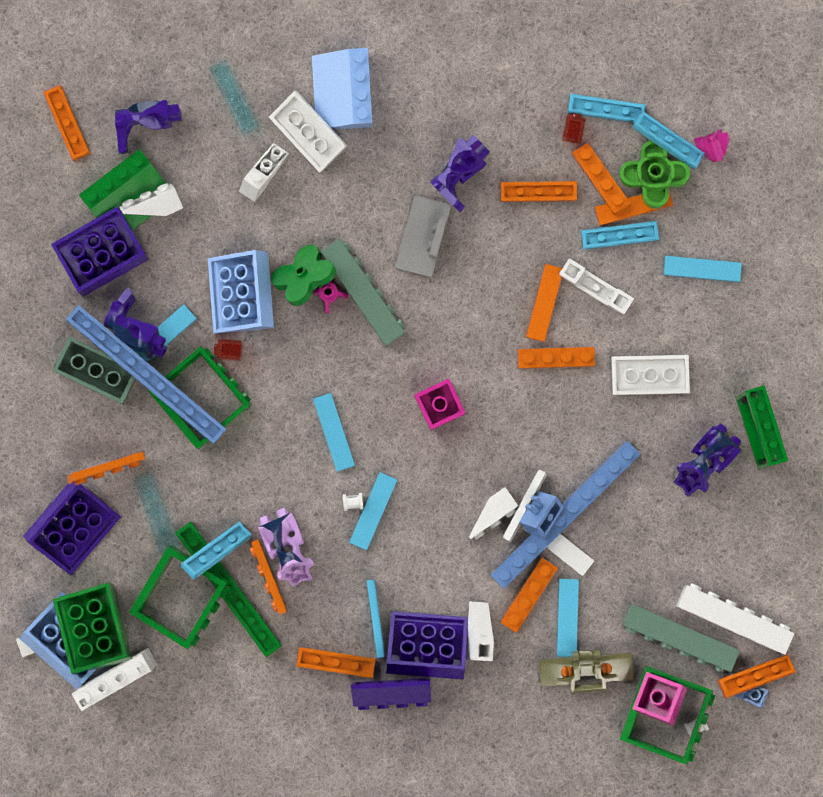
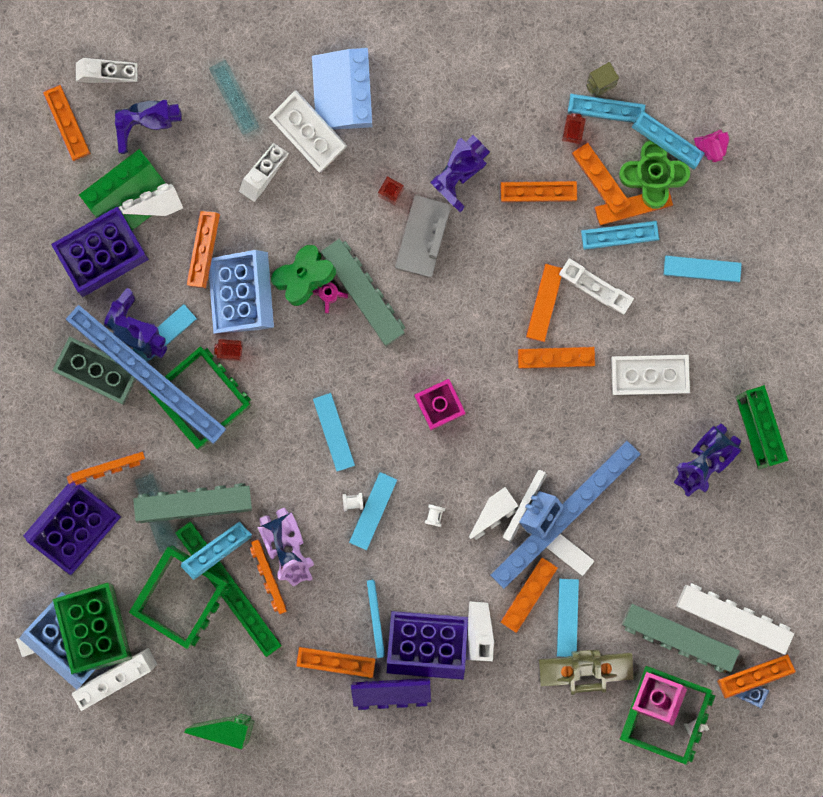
(105, 71): none -> white slope
(192, 504): none -> sand green brick
(203, 249): none -> orange plate
(230, 731): none -> green slope
(390, 190): none -> clear red brick
(435, 515): none -> white bush
(602, 80): none -> olive brick

